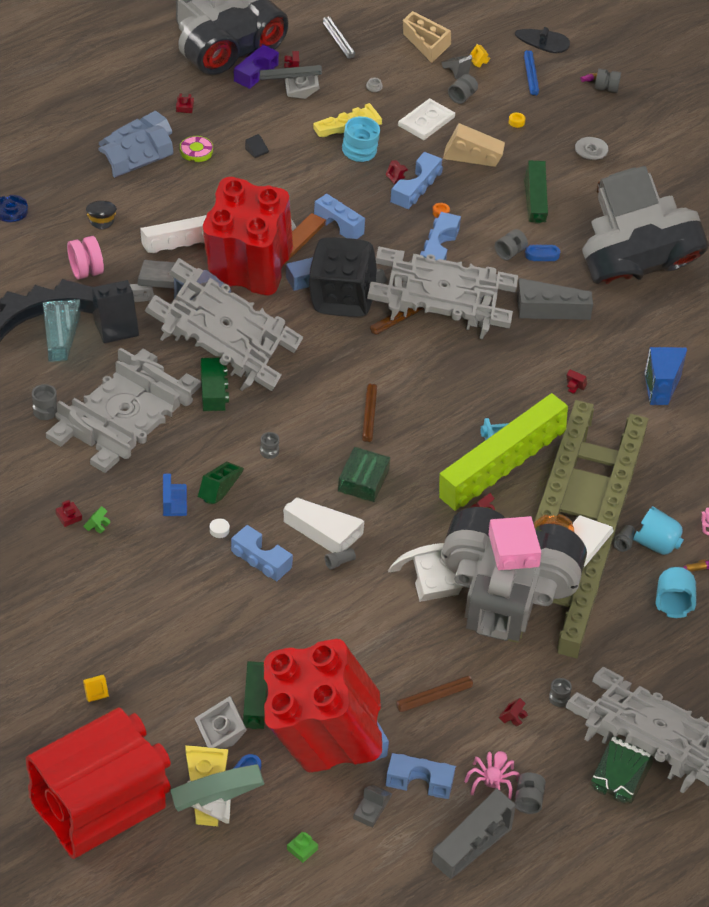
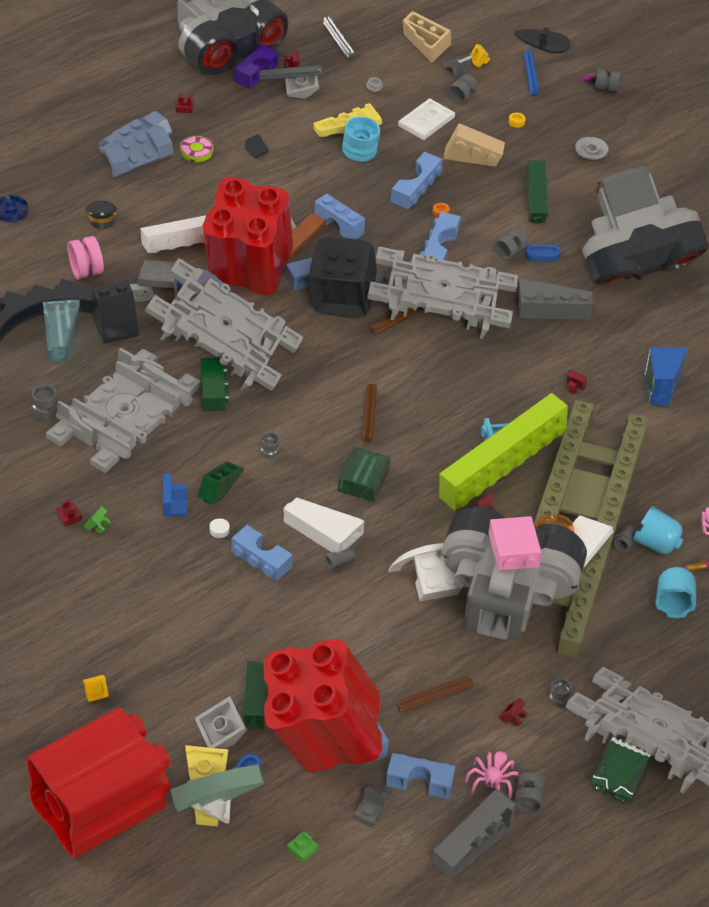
(396, 171): dark red tile -> none

